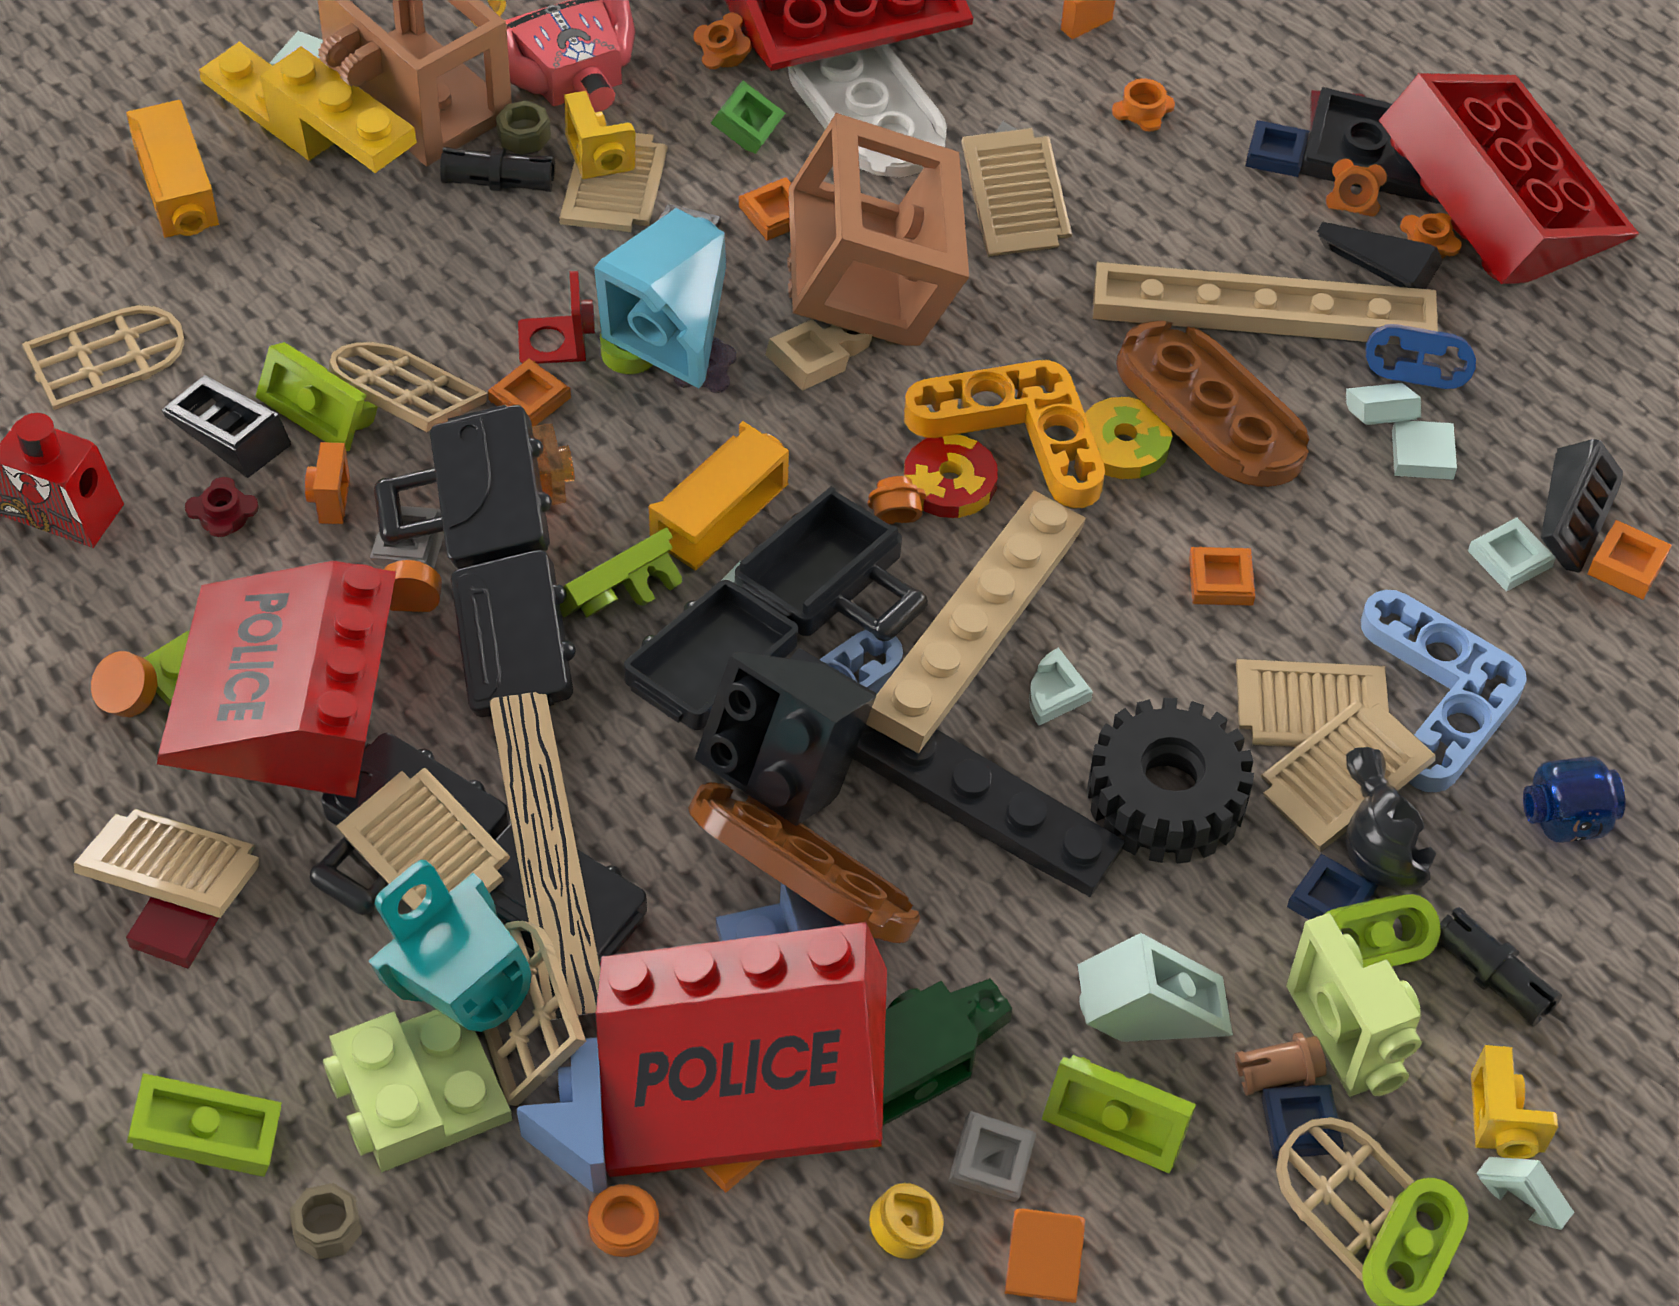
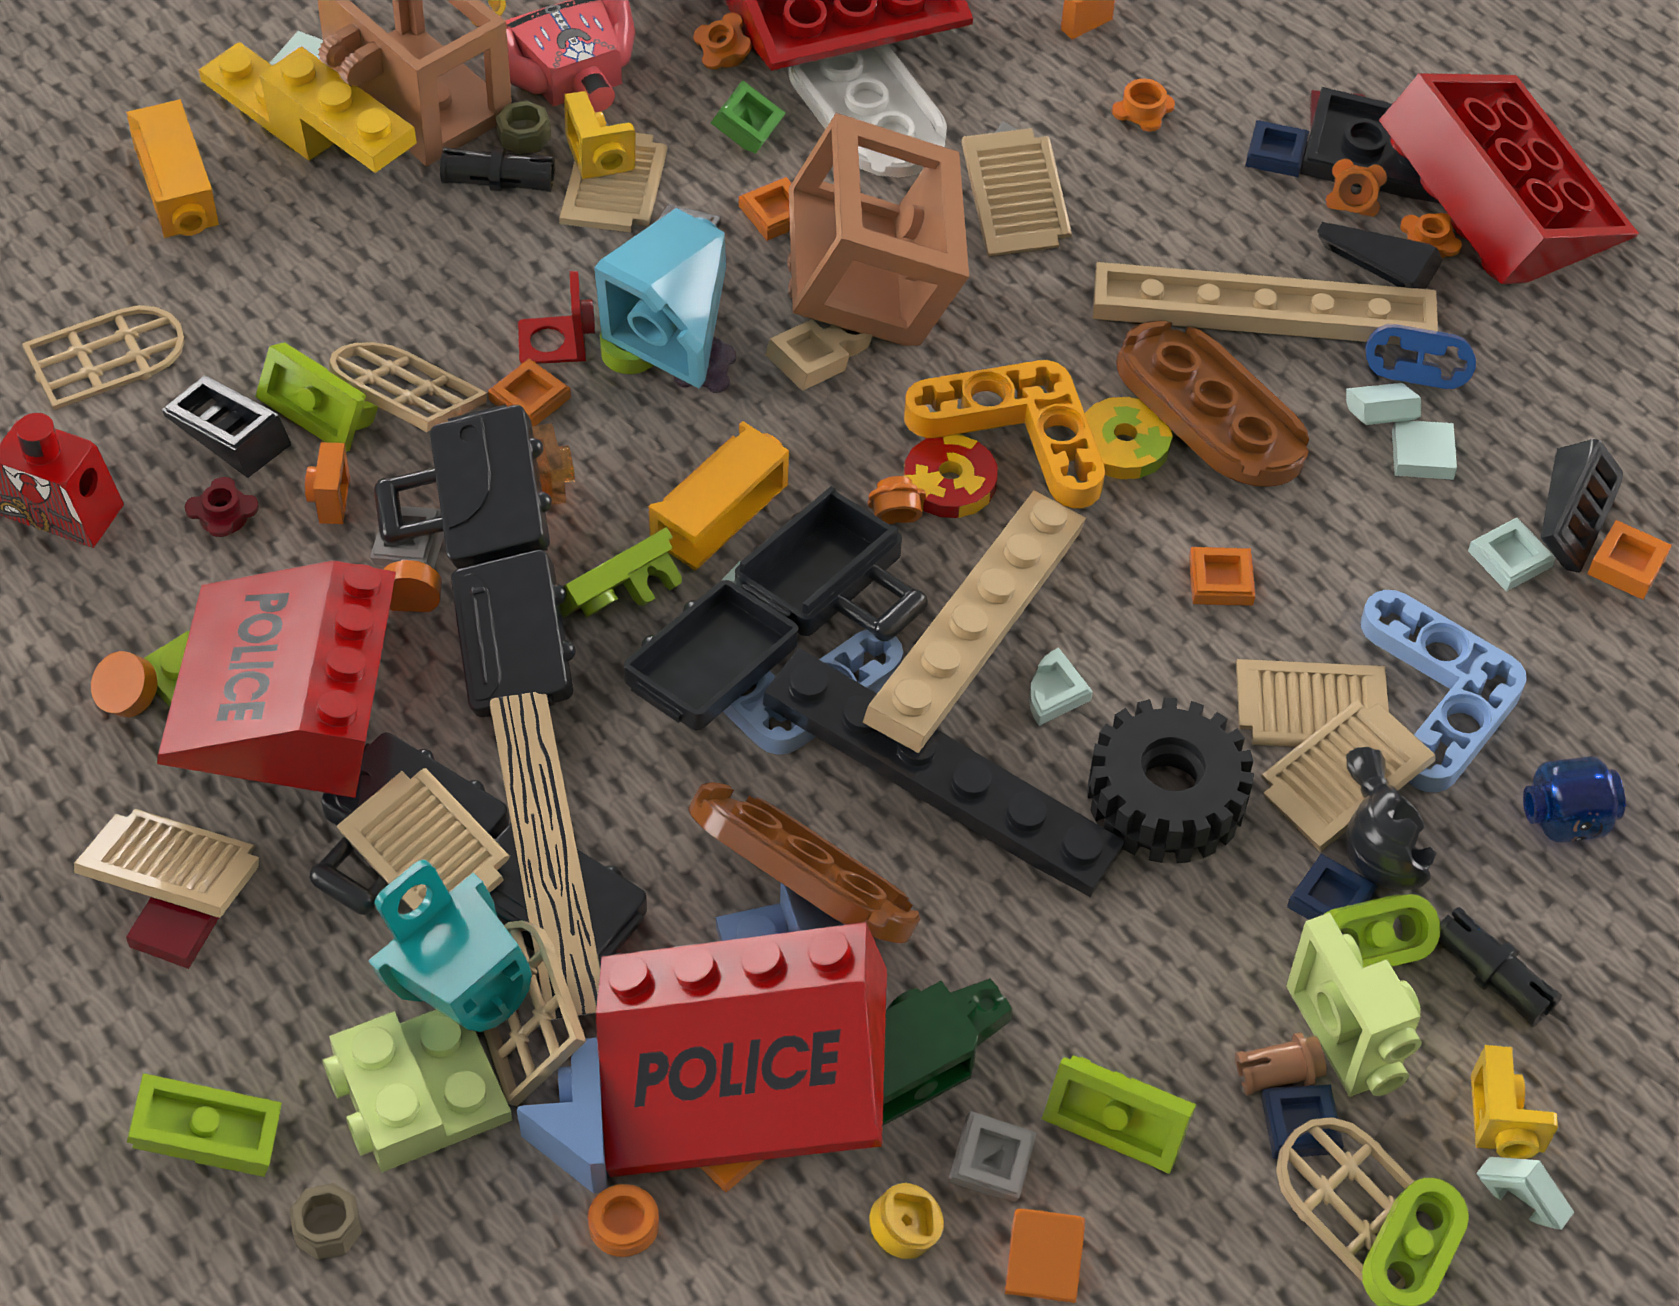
(784, 732): black slope -> none
(1151, 993): light aqua slope -> none

